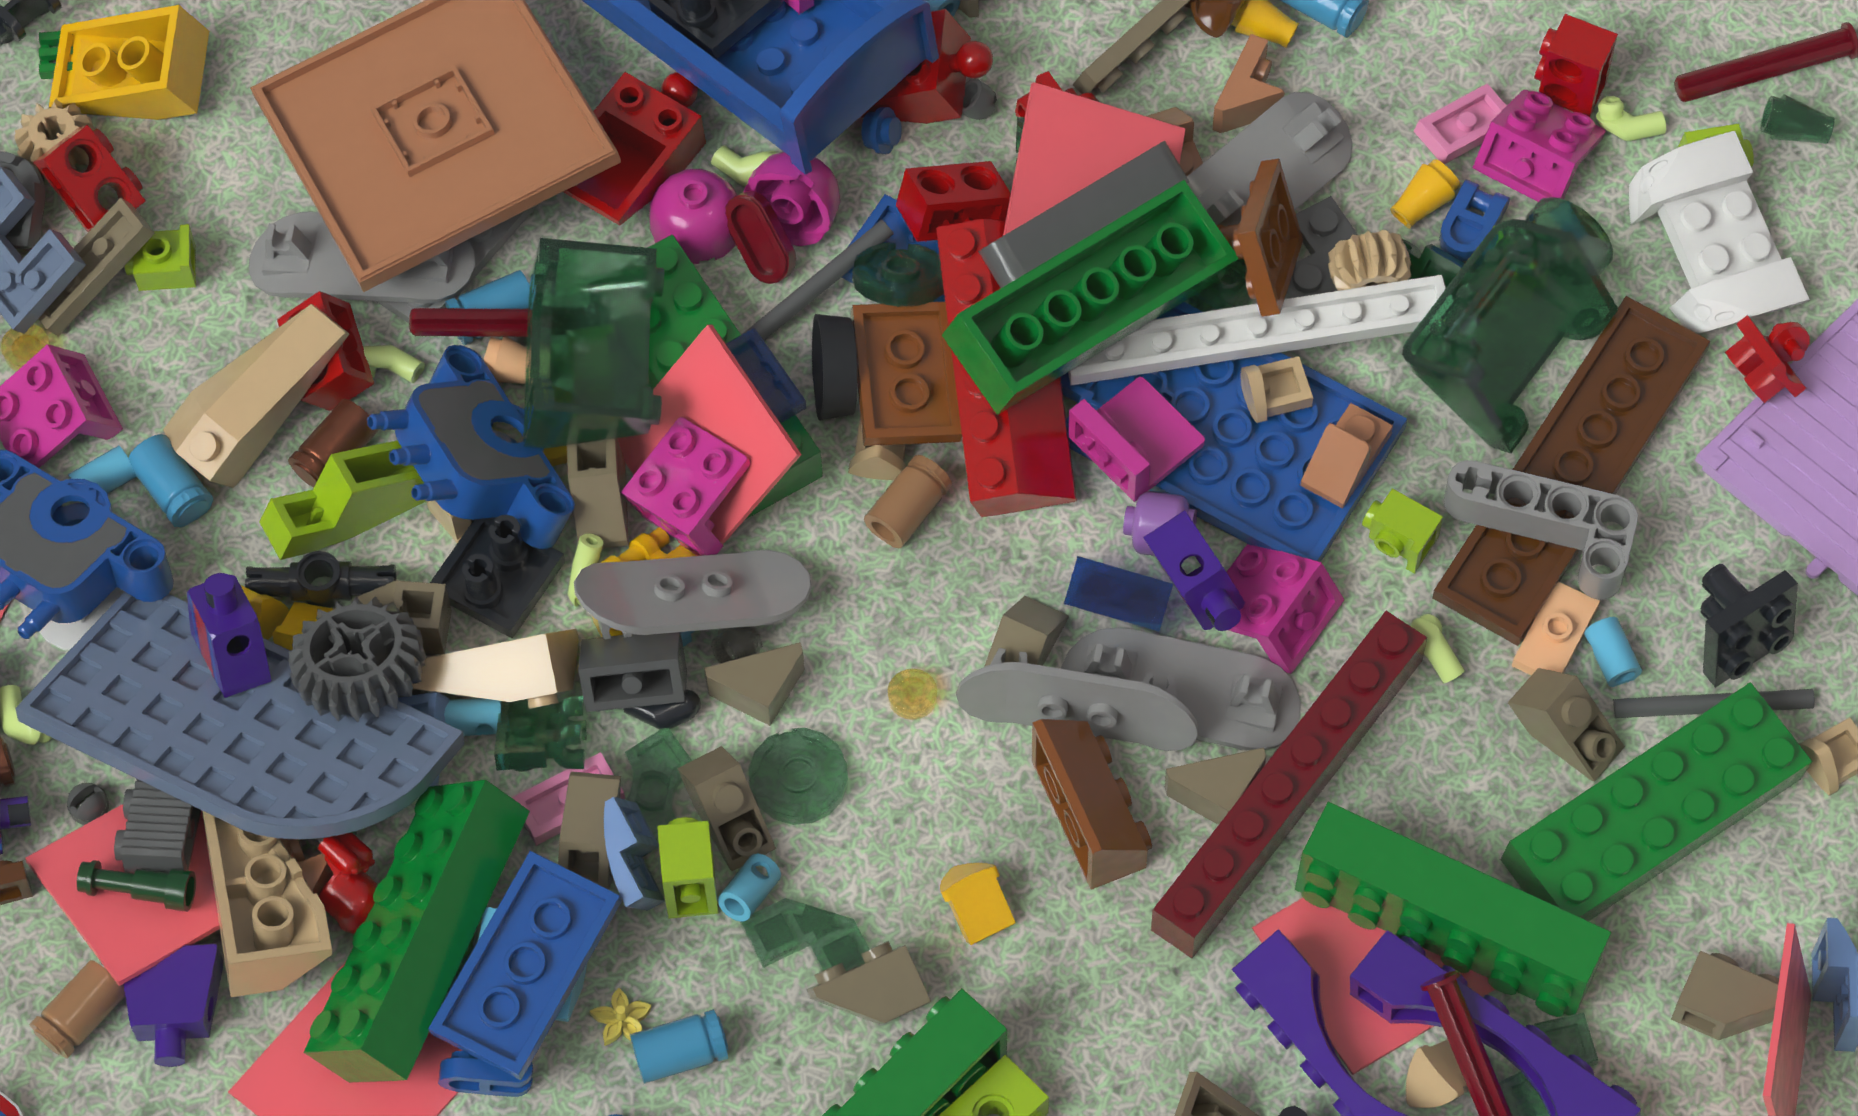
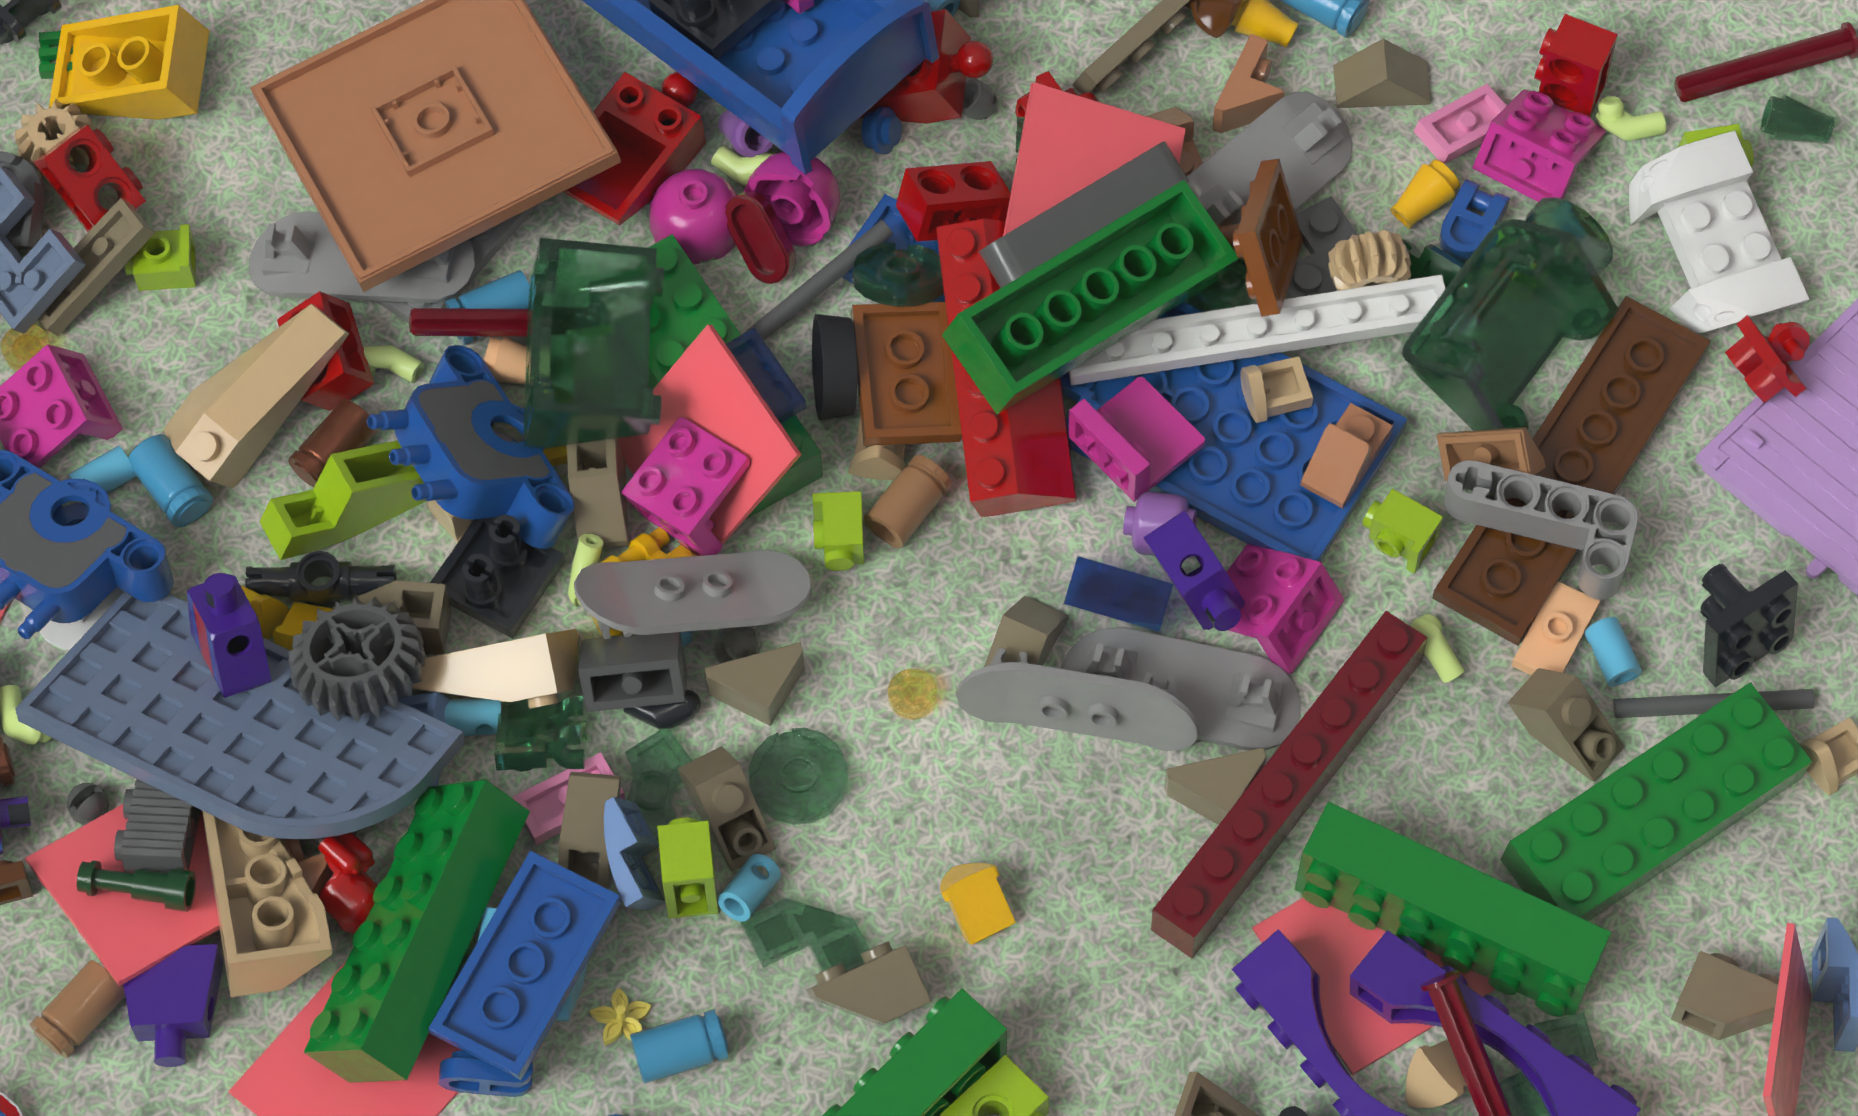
(742, 136): none -> medium lavender cone
(839, 528): none -> lime brick
(1089, 800): dark orange slope -> none
(1381, 77): none -> dark tan slope
(1499, 447): none -> medium nougat slope

